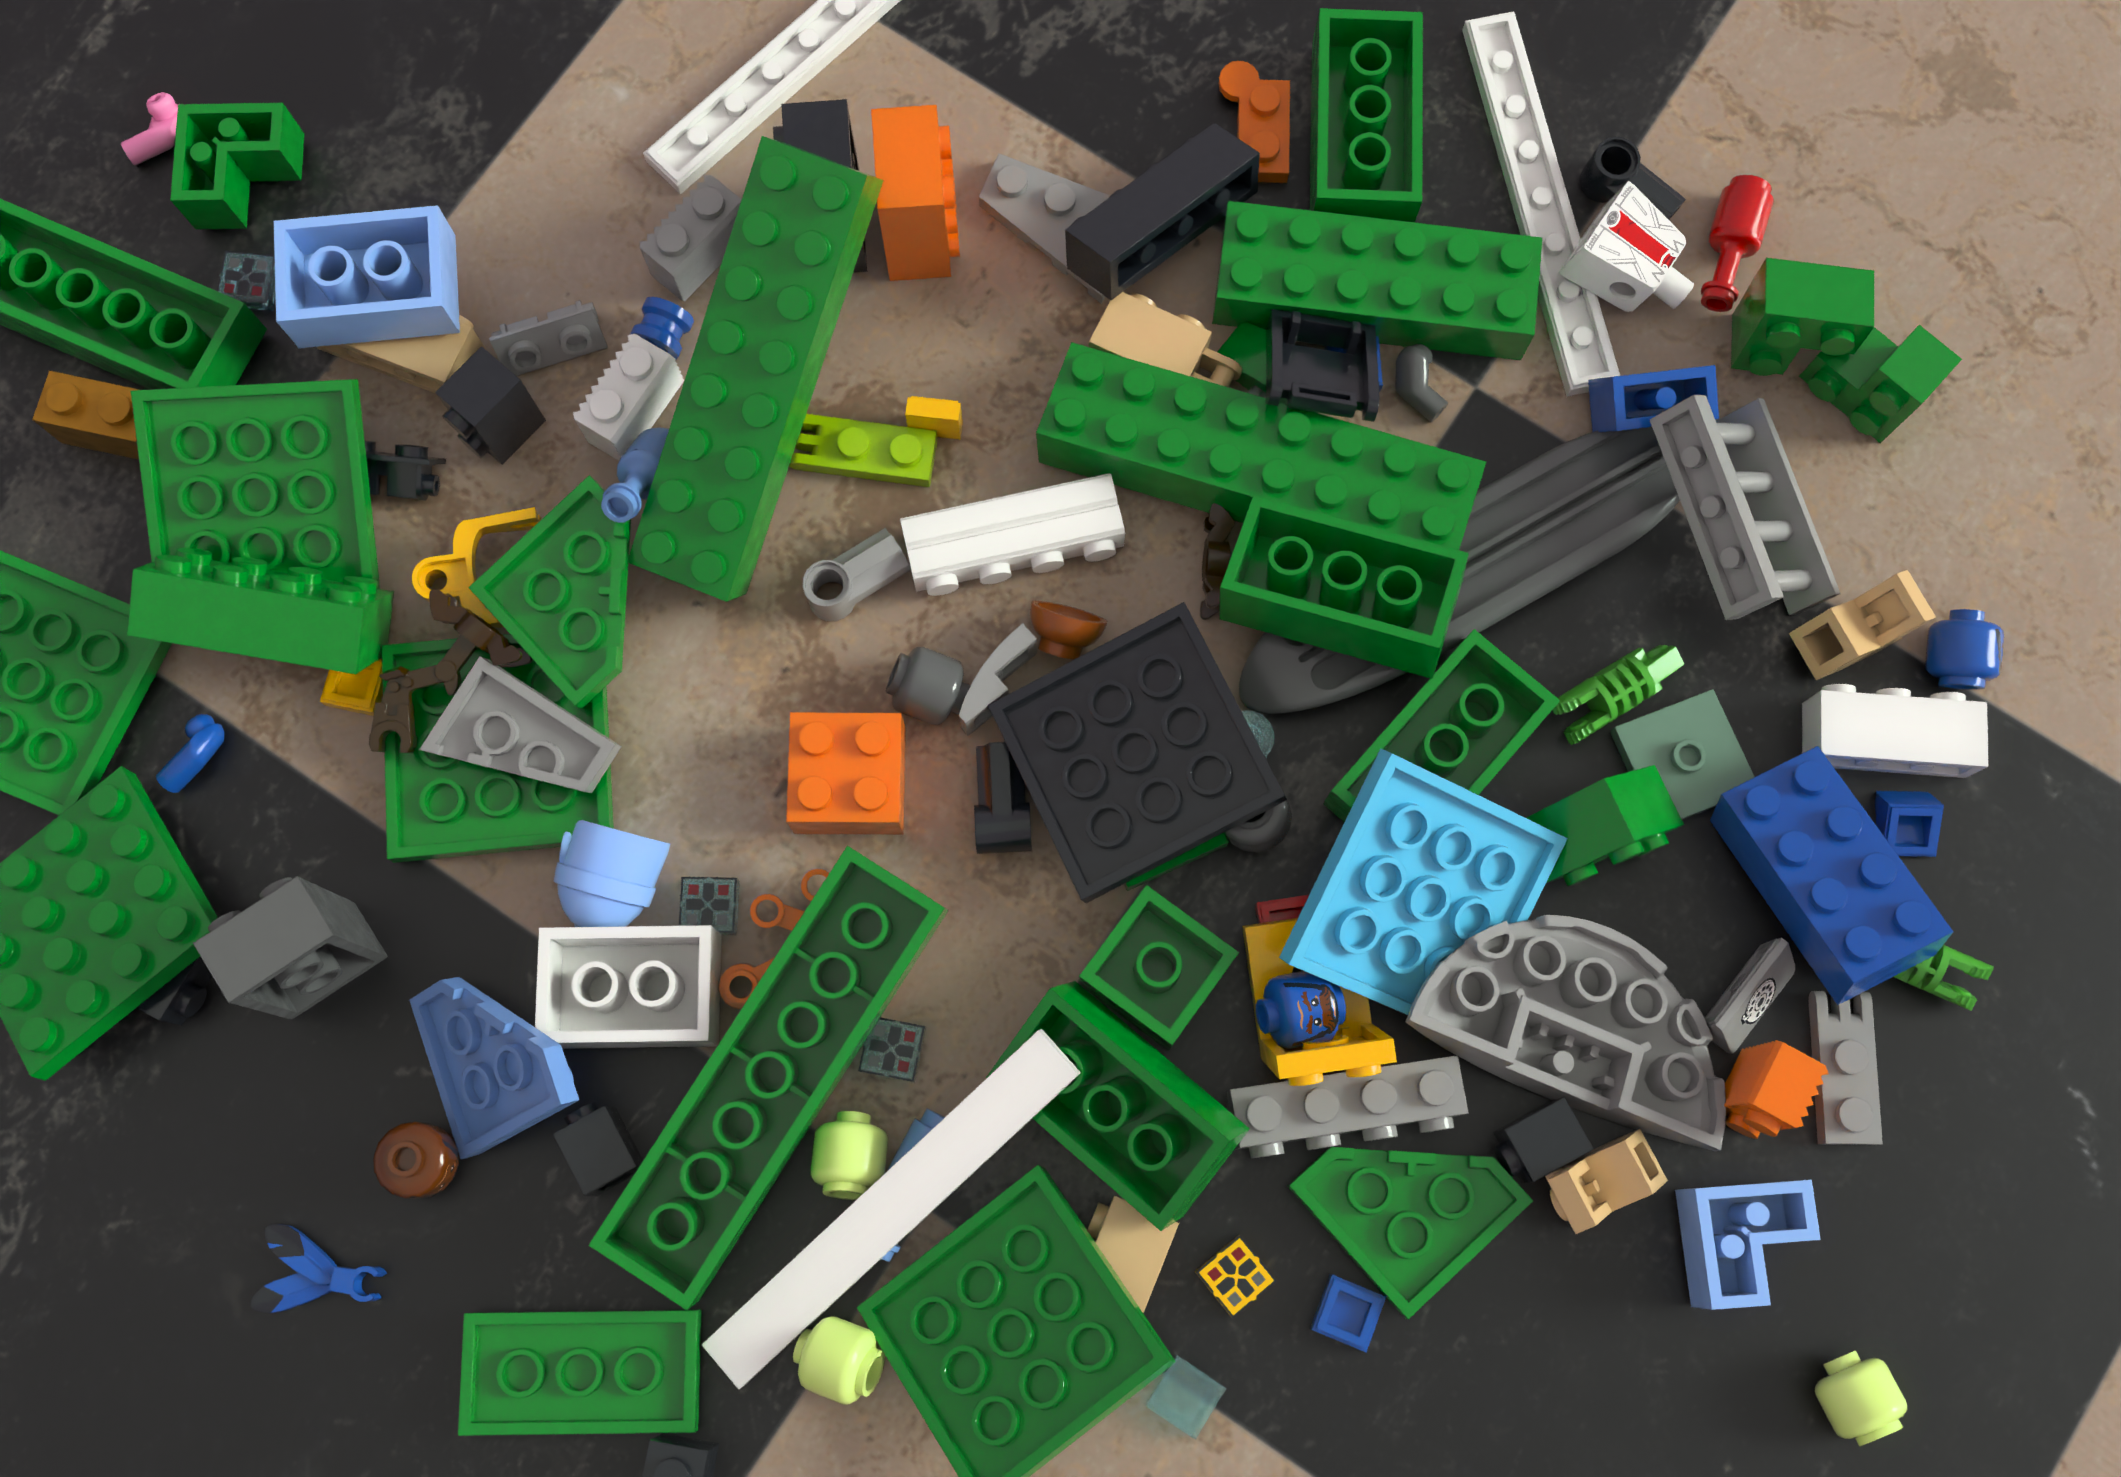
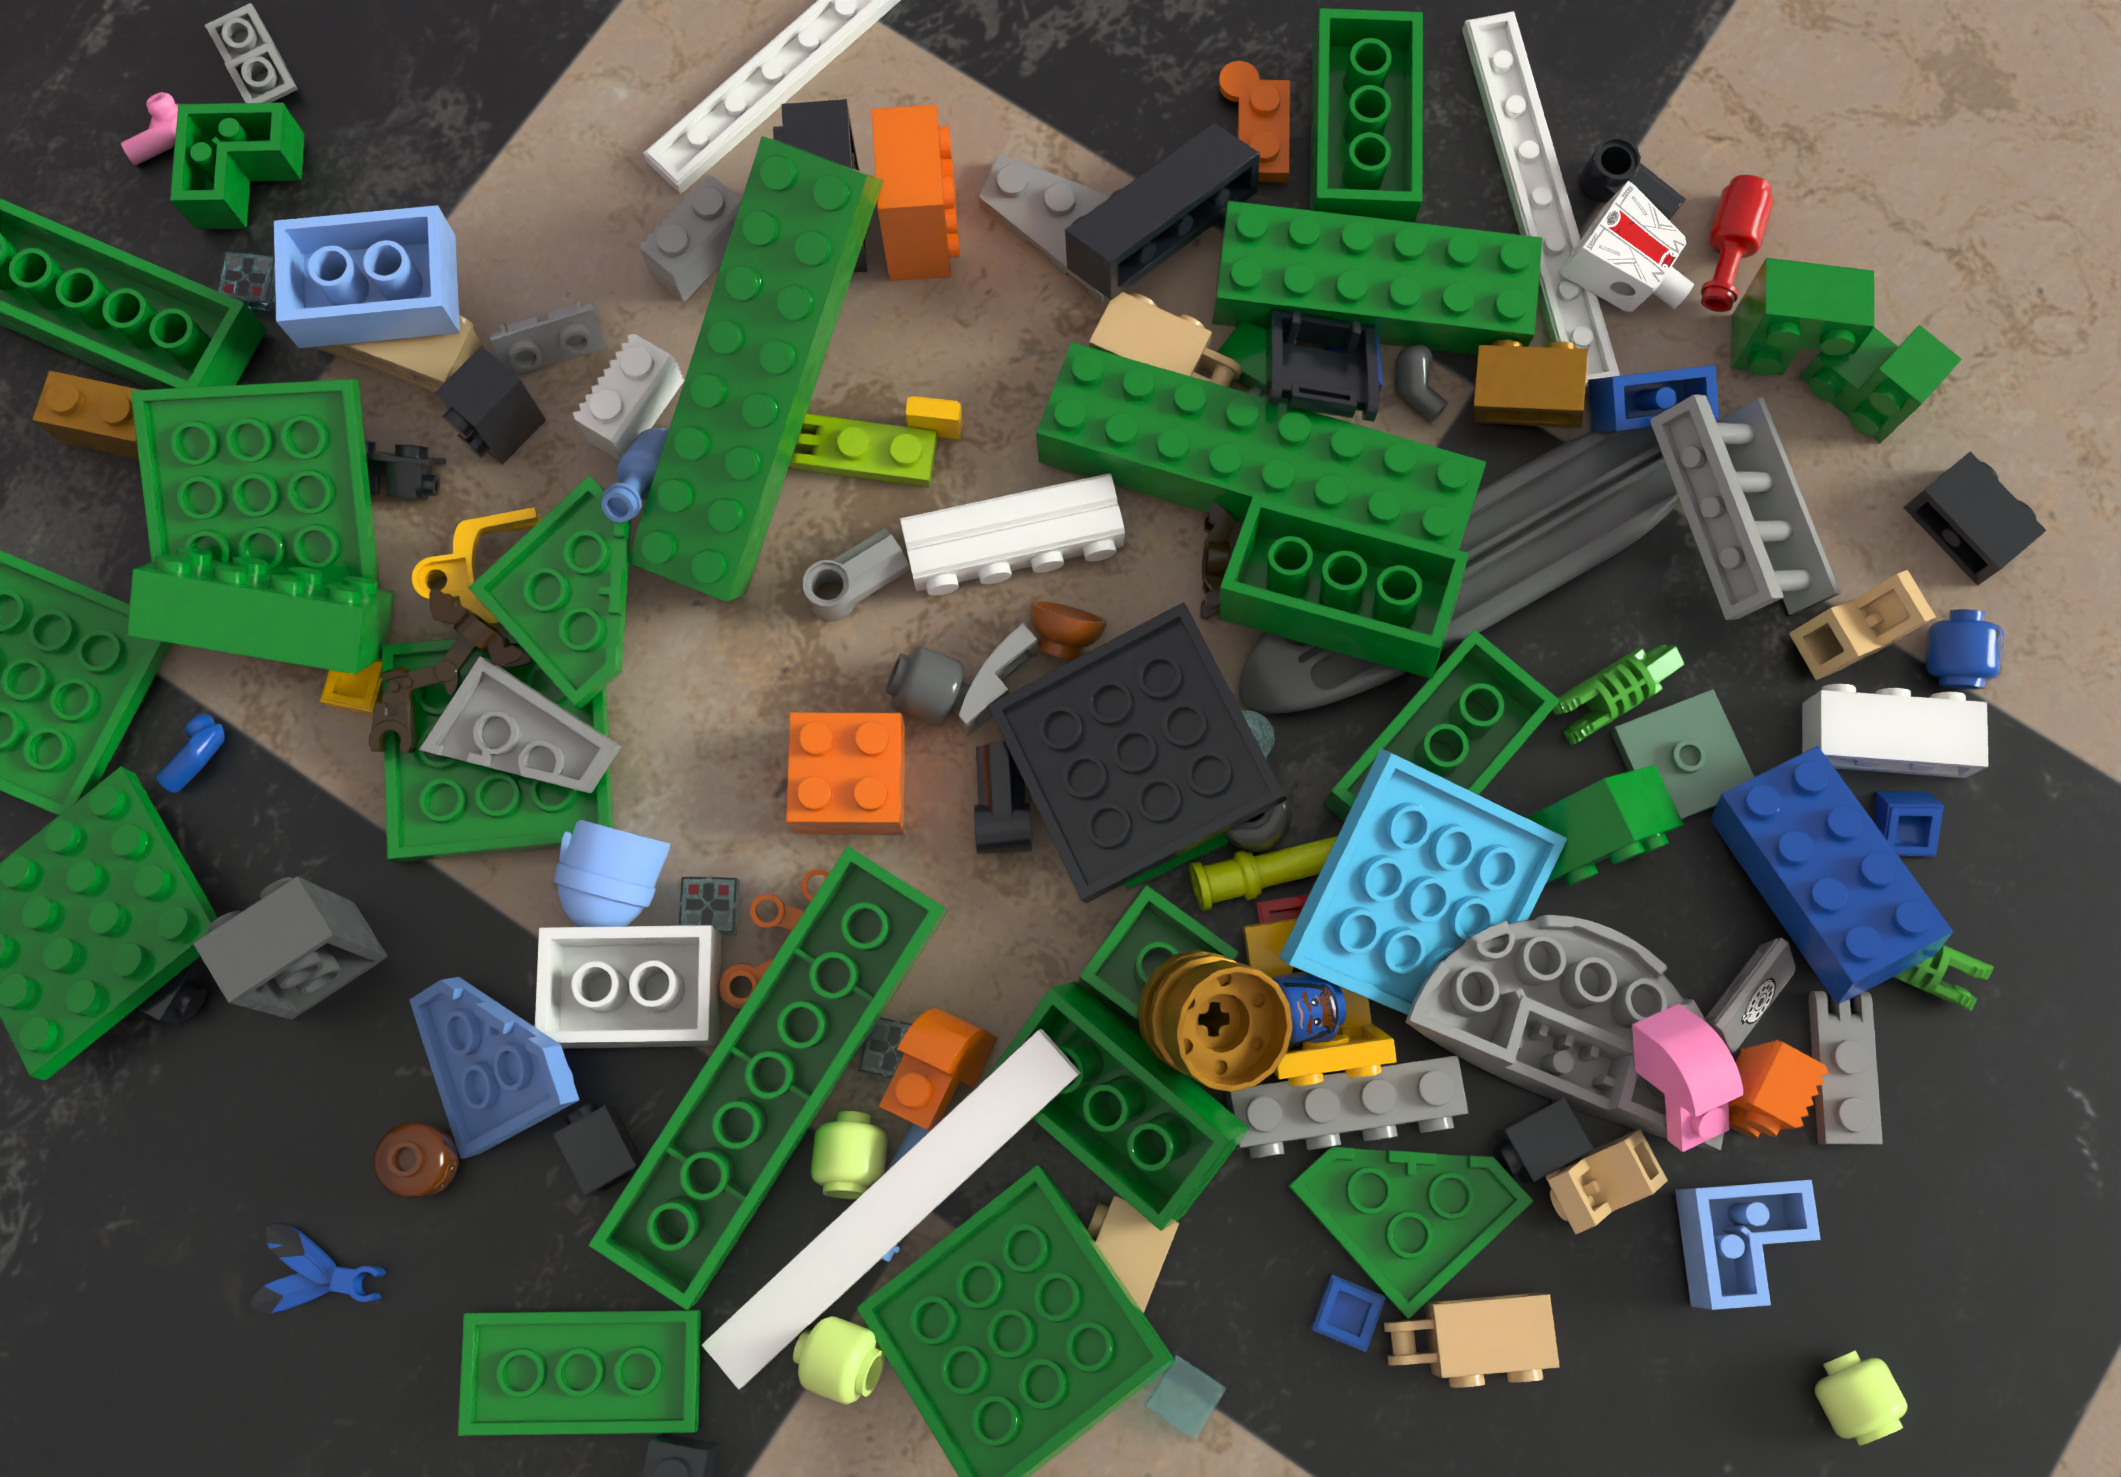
(251, 56): none -> light grey slope
(663, 324): blue wheel -> none
(936, 1058): none -> orange brick
(1235, 1276): tile -> none
(1242, 1027): none -> pearl gold wheel
(1248, 874): none -> neon yellow pin
(1481, 1338): none -> tan brick
(1530, 384): none -> pearl gold brick
(1693, 1071): none -> bright pink brick
(1975, 518): none -> black brick

